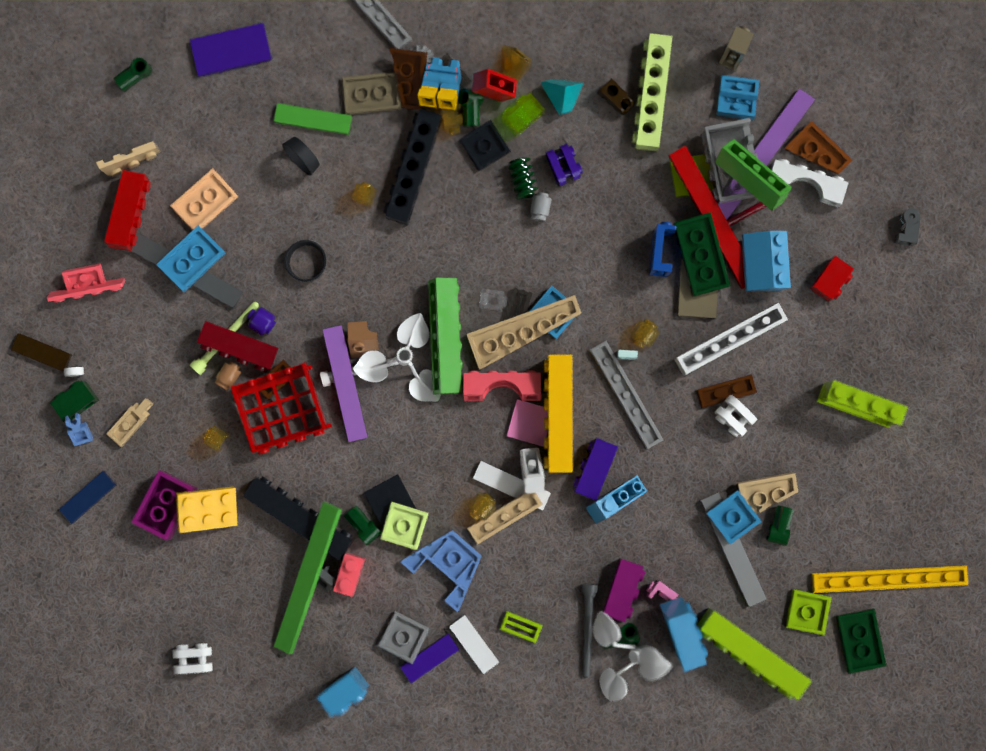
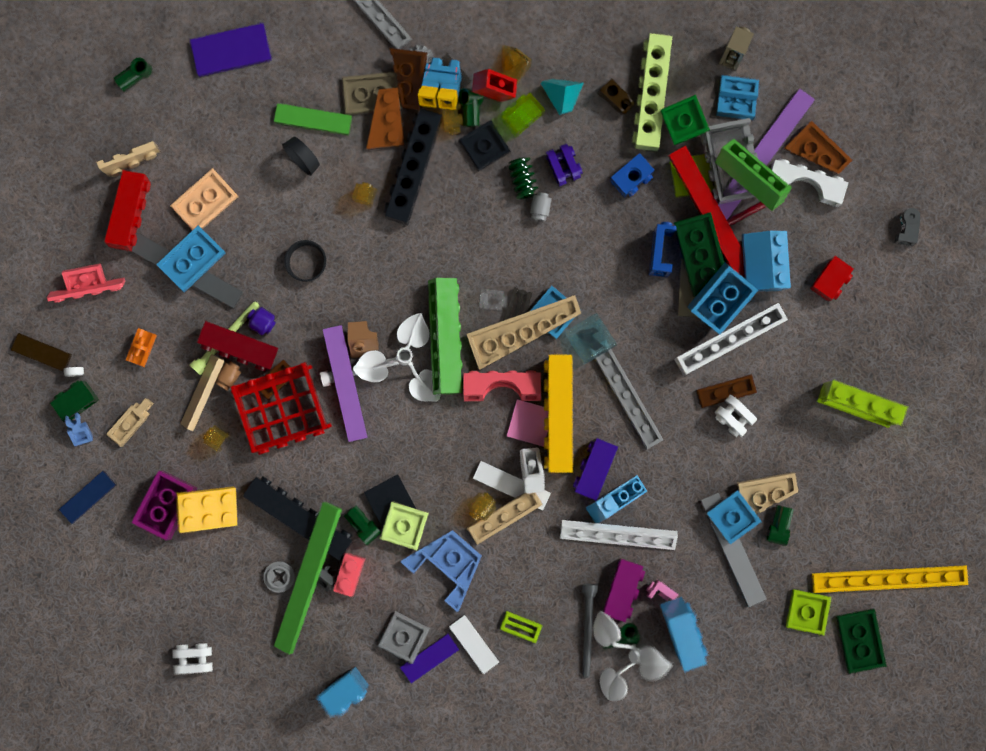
(141, 347): none -> orange hips
(202, 392): none -> tan tile
(278, 586): none -> light grey gear
(386, 122): none -> dark orange wing
(590, 338): none -> clear light blue tile
(618, 534): none -> white tile
(627, 354): light aqua tile -> none
(638, 166): none -> blue brick
(645, 333): clear yellow head -> none
(685, 120): none -> green tile
(722, 298): none -> dark azure brick
(758, 658): lime brick -> none

